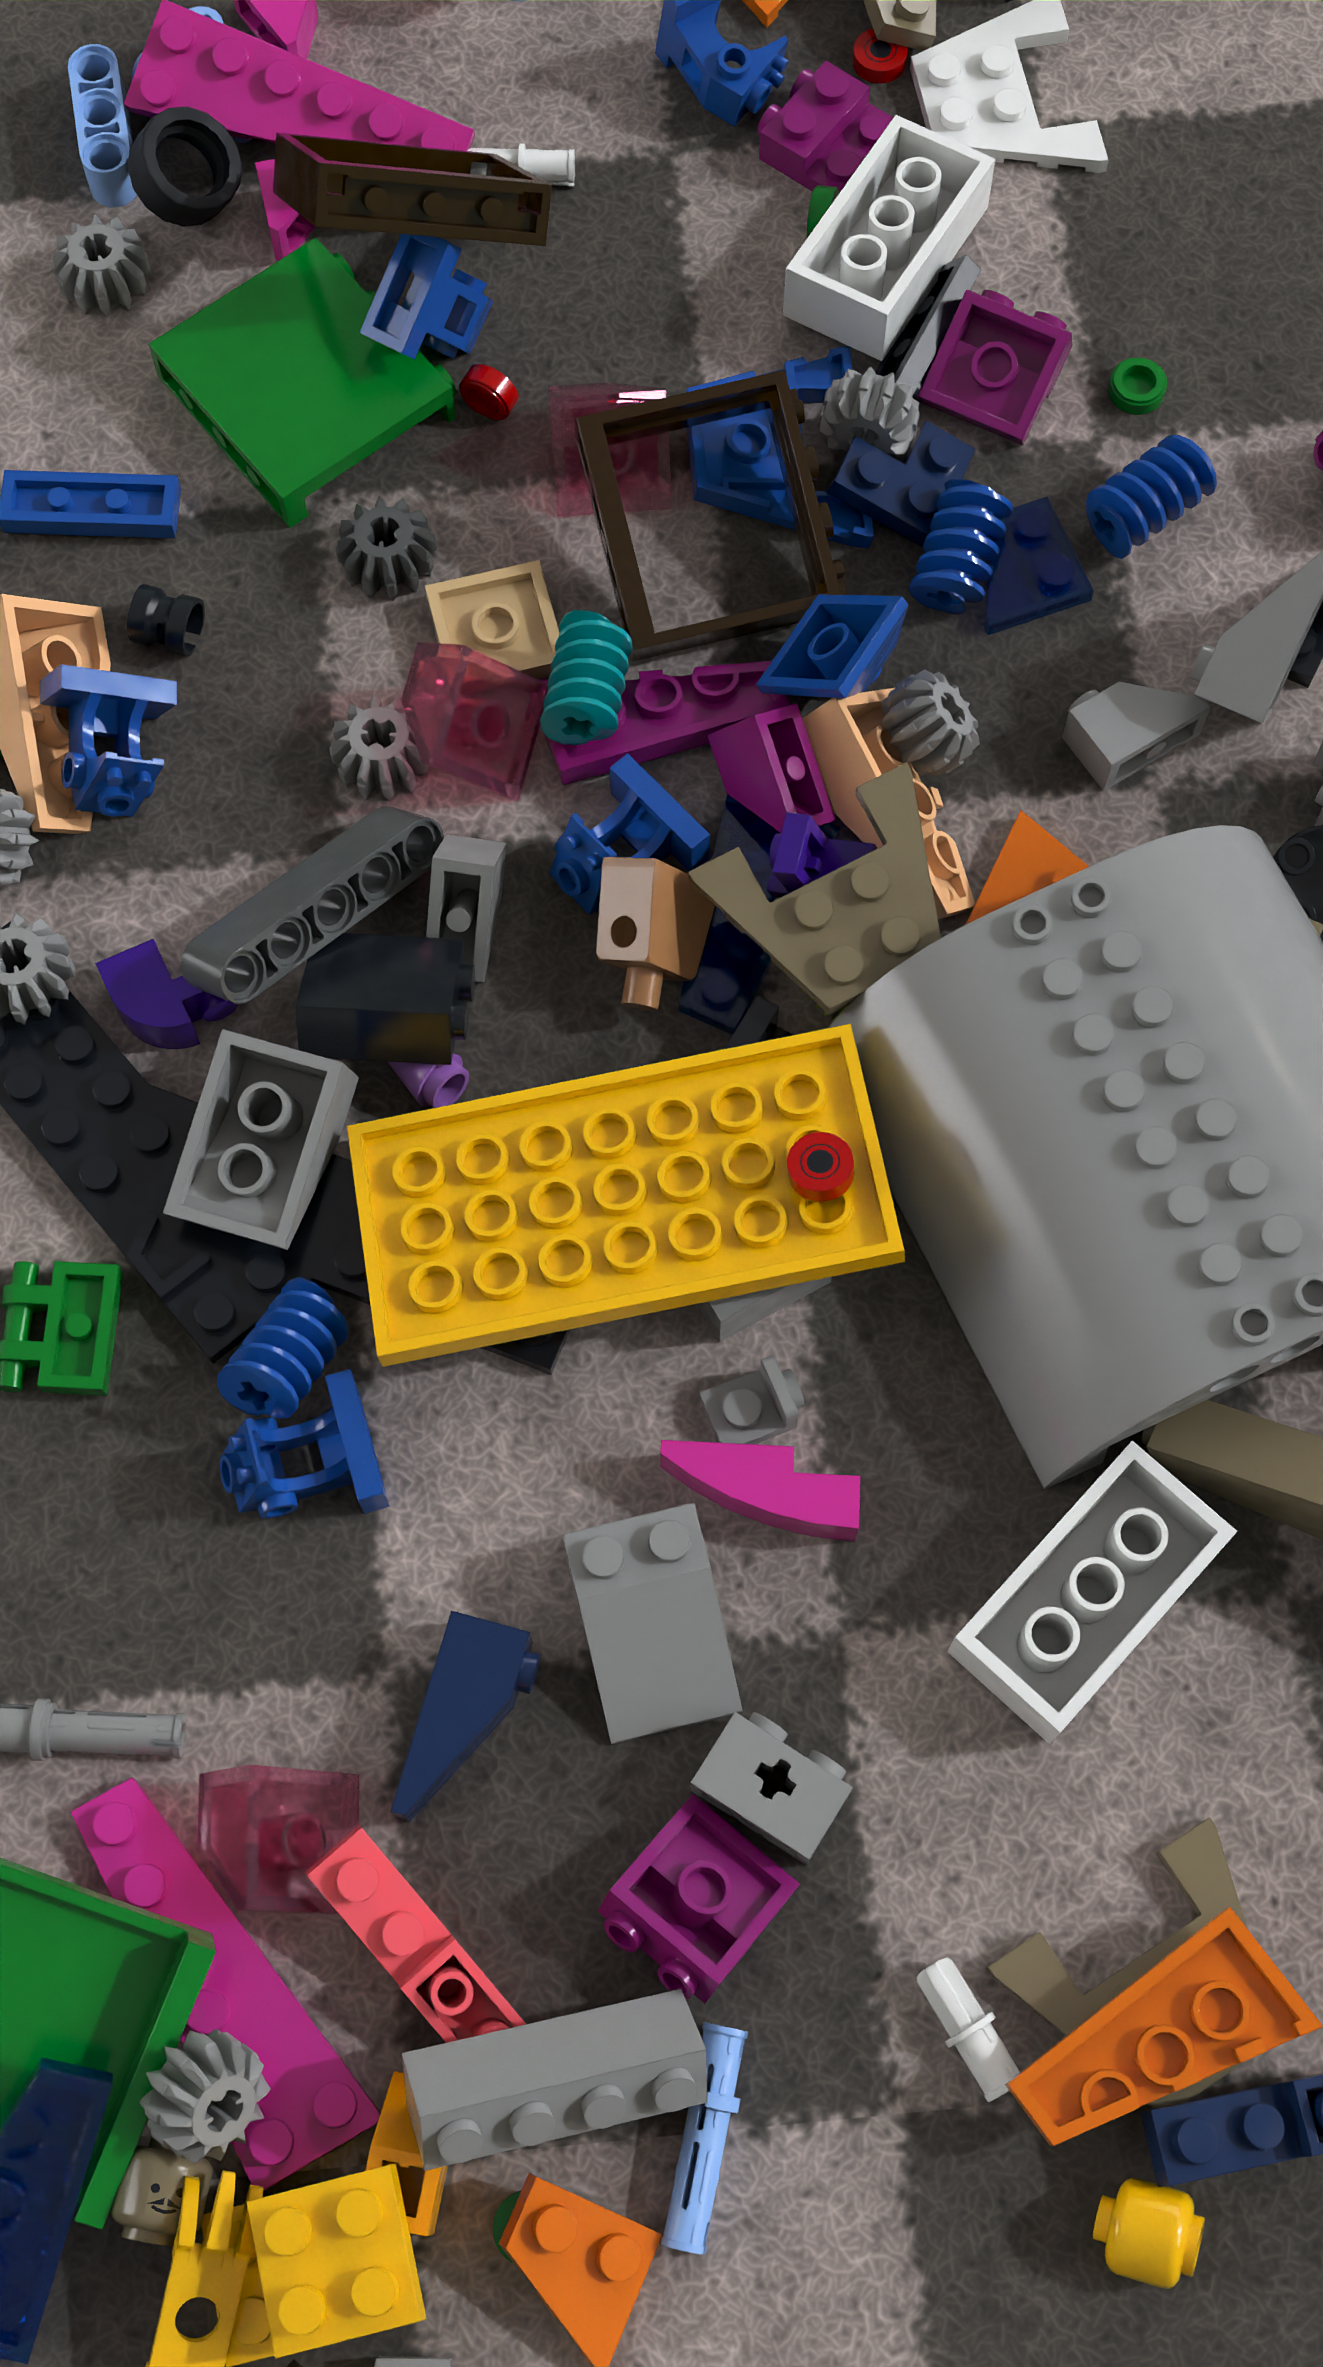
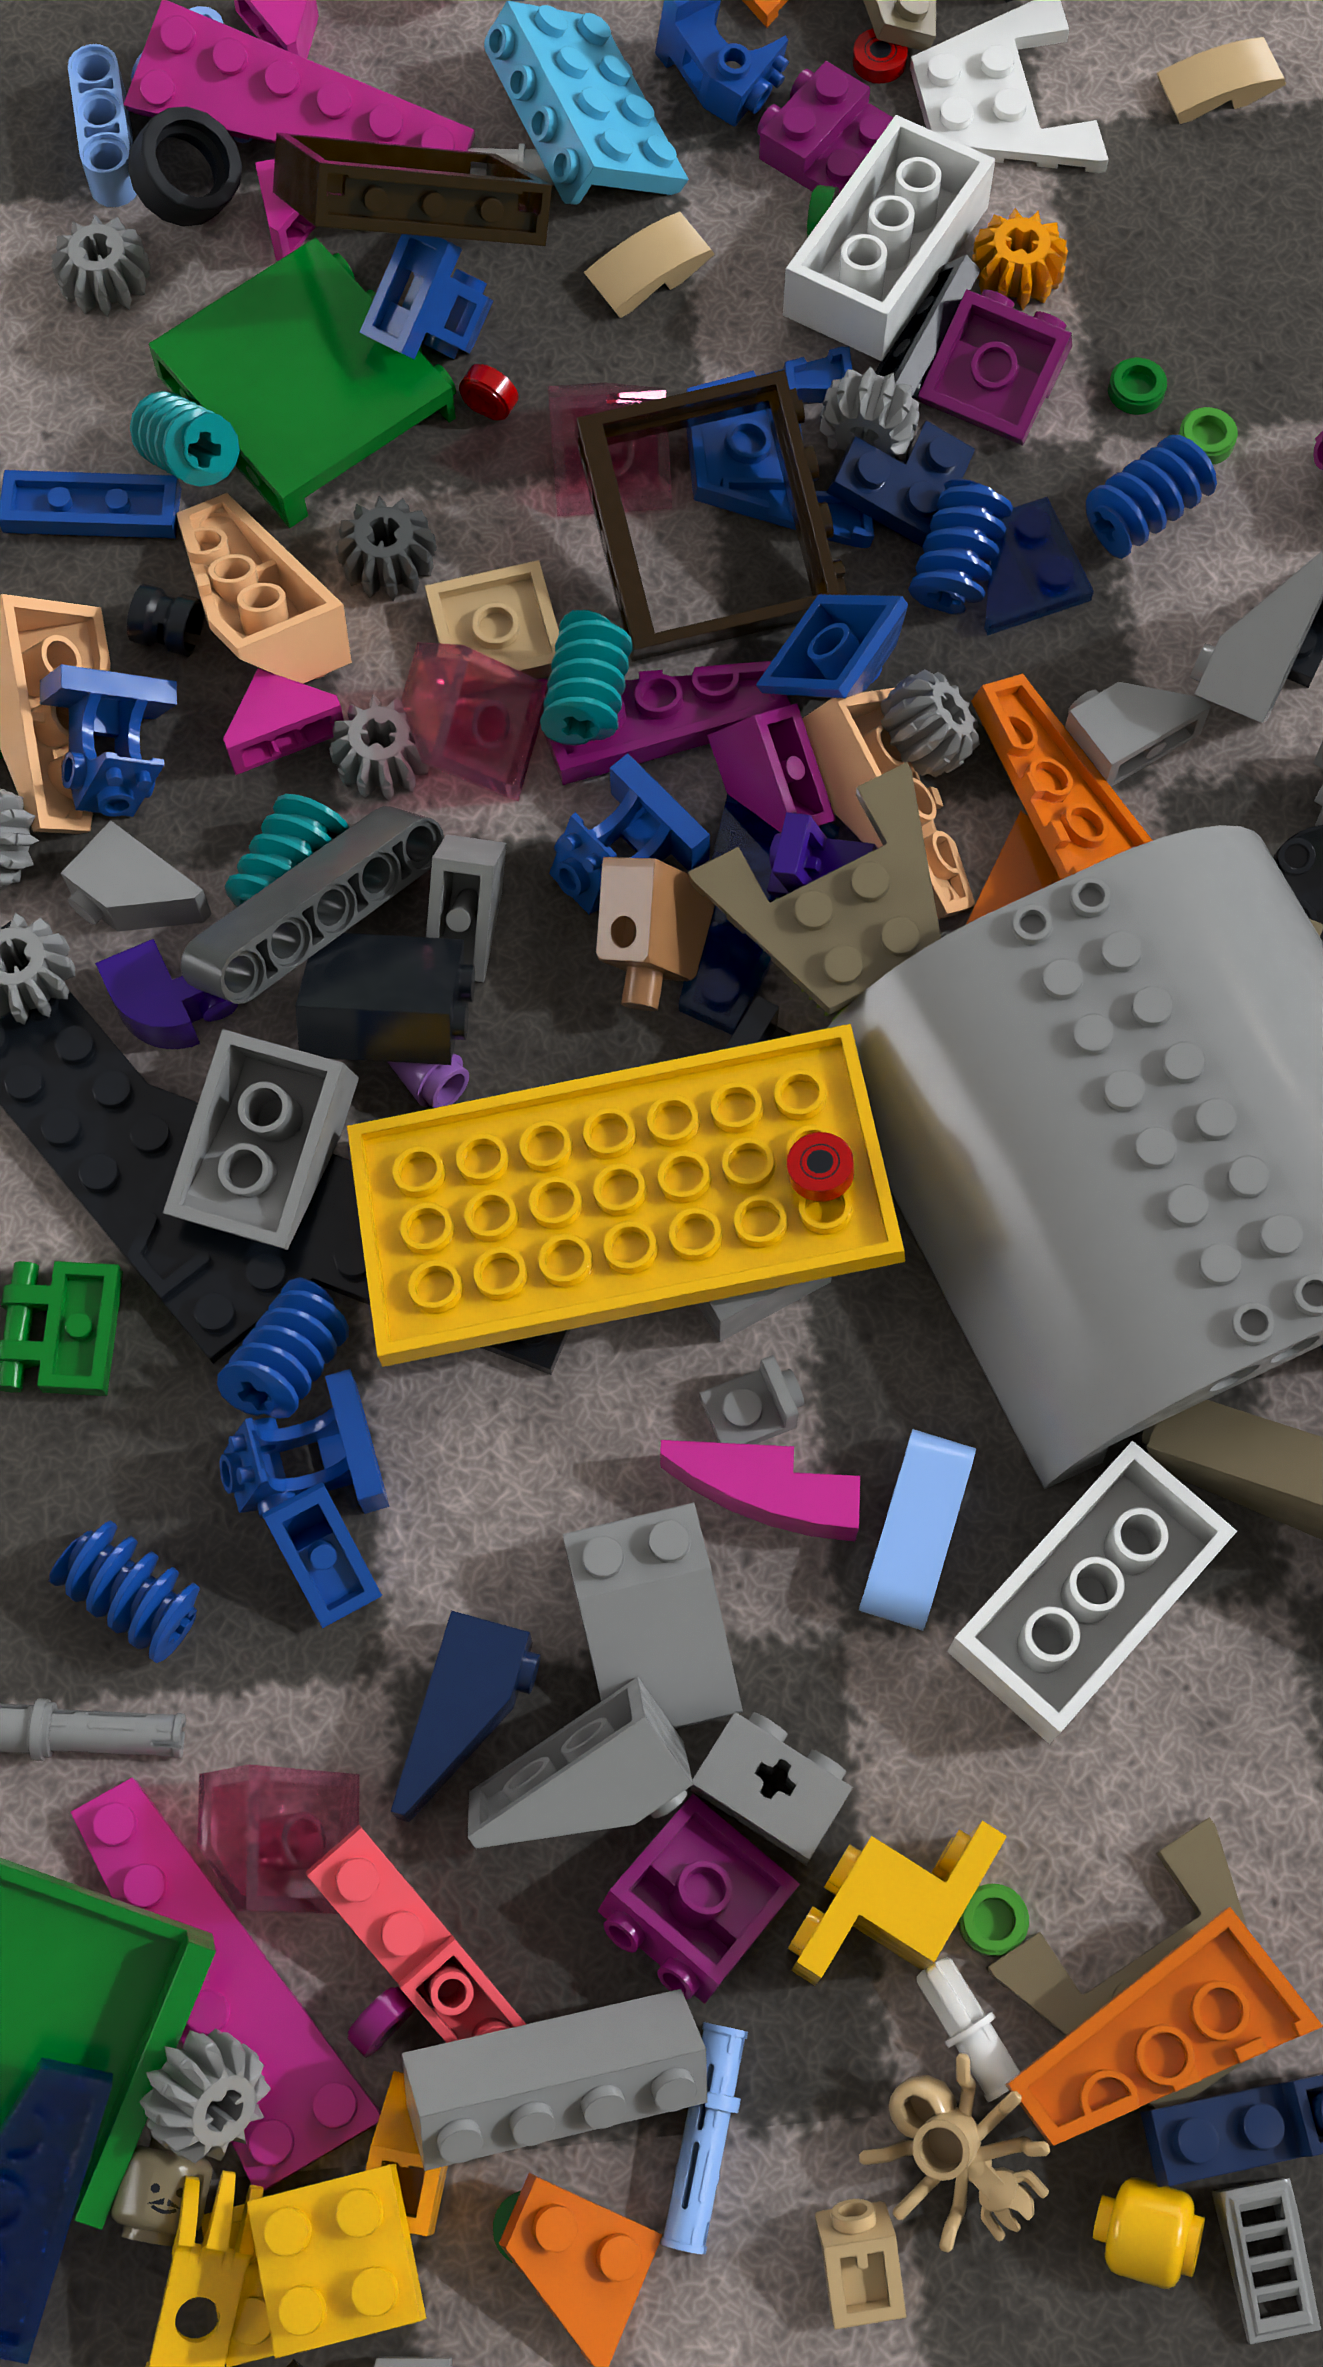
(127, 1591): none -> blue piece
(130, 885): none -> light grey slope
(184, 438): none -> teal piece
(261, 595): none -> light nougat wedge
(277, 720): none -> dark pink slope
(286, 839): none -> teal piece
(322, 1554): none -> blue slope
(380, 2021): none -> magenta tile
(580, 102): none -> medium azure bracket
(587, 1776): none -> light grey slope
(645, 261): none -> tan slope
(860, 2263): none -> tan bracket
(895, 1900): none -> yellow bracket
(917, 1530): none -> light blue beam
(950, 2148): none -> tan animal
(994, 1920): none -> bright green tile
(1020, 257): none -> light orange gear
(1056, 781): none -> orange wing
(1211, 431): none -> bright green tile
(1225, 73): none -> tan slope
(1256, 2195): none -> light grey slope

